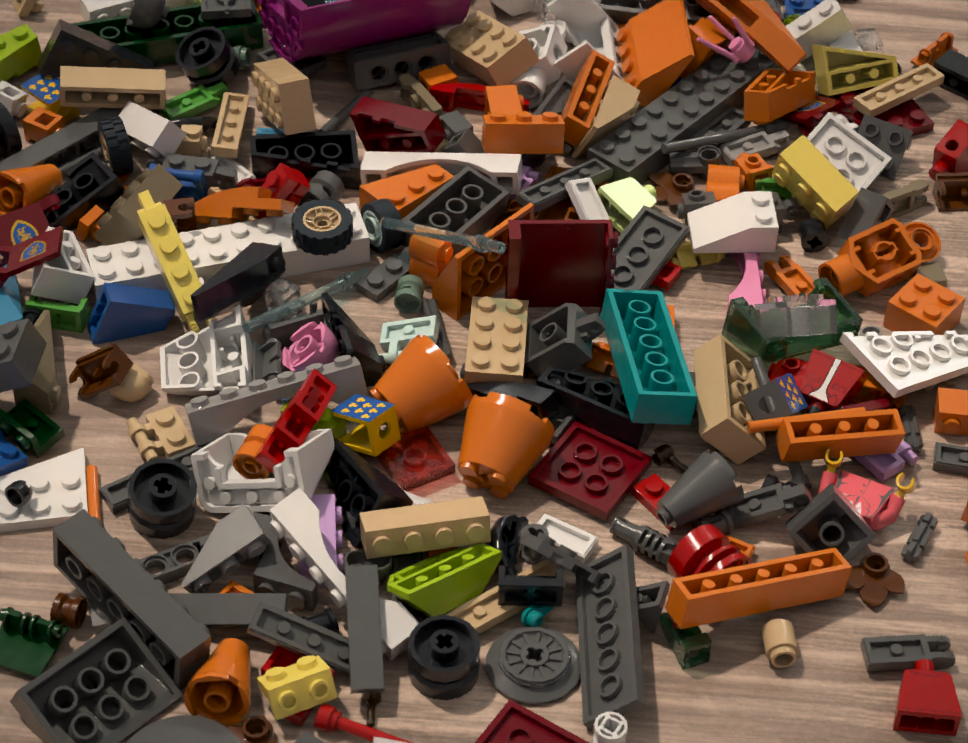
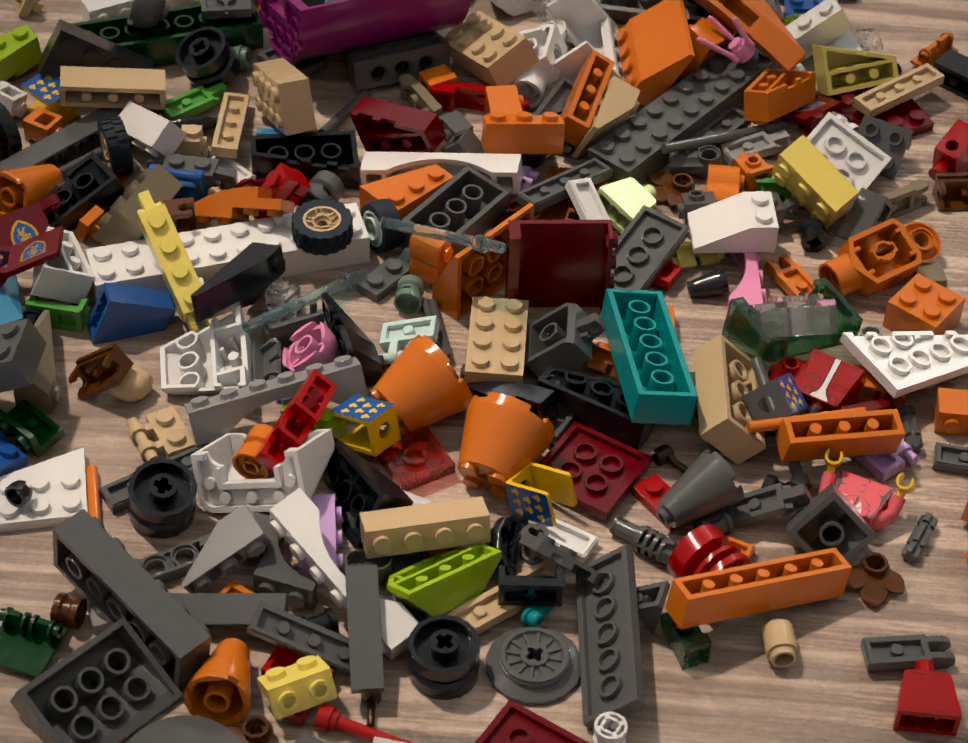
(541, 487): none -> piece
(708, 285): none -> black cone

